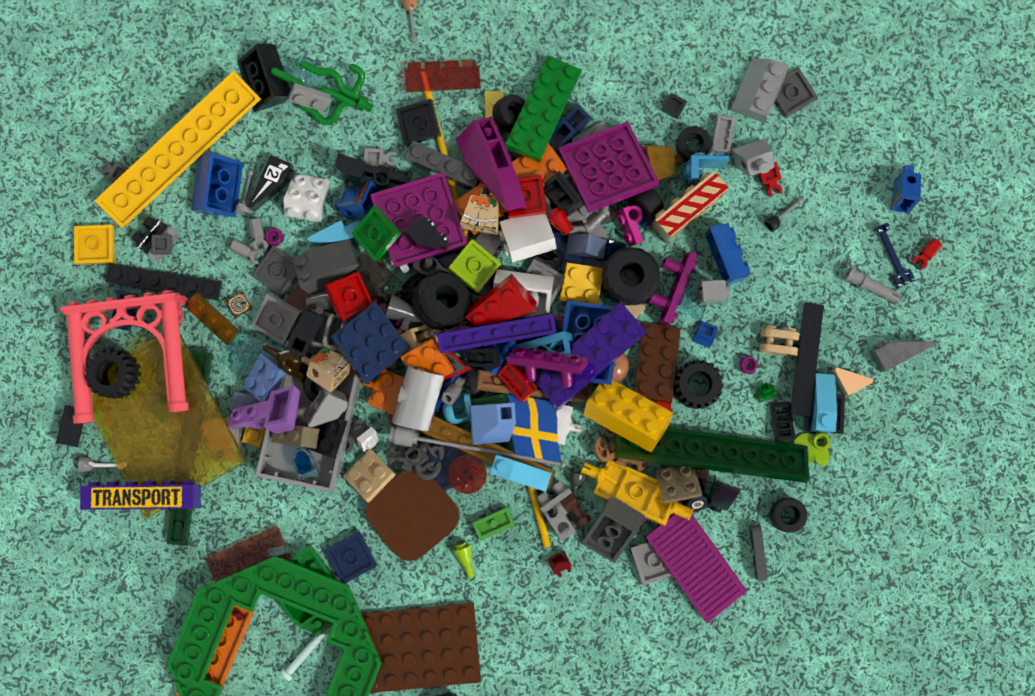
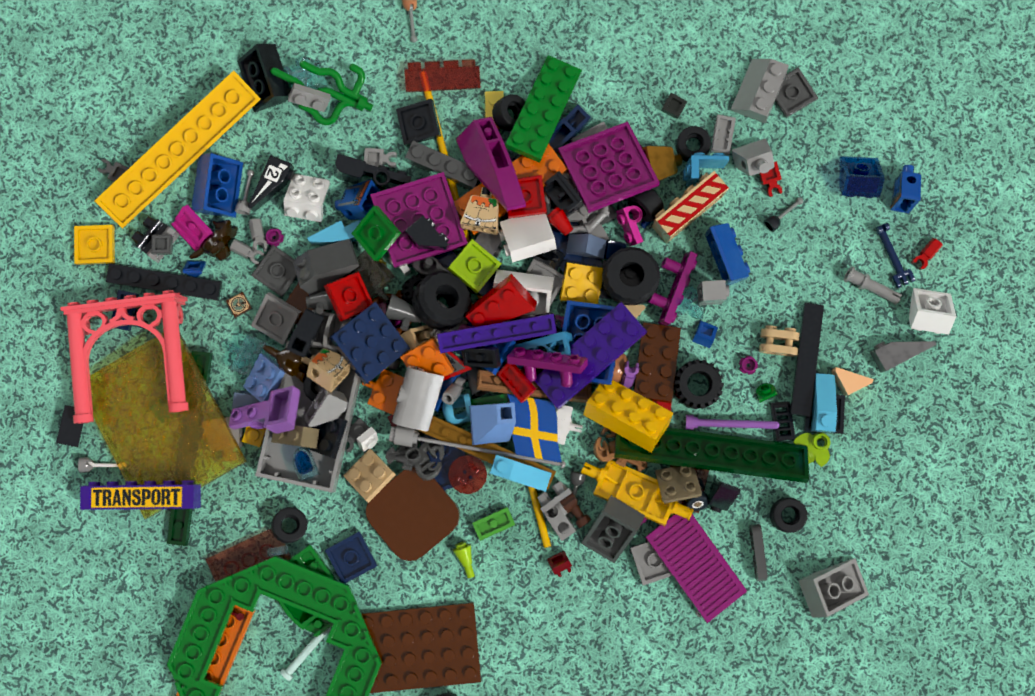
(99, 368): black tyre -> none
(191, 227): none -> dark pink plate
(194, 268): none -> blue slope
(212, 319): pearl gold plate -> none
(216, 243): none -> dark brown animal
(289, 512): none -> black tyre
(629, 375): none -> medium lavender bar
(693, 422): none -> medium lavender piece
(833, 588): none -> light grey slope
(860, 177): none -> clear blue slope
(931, 311): none -> white slope

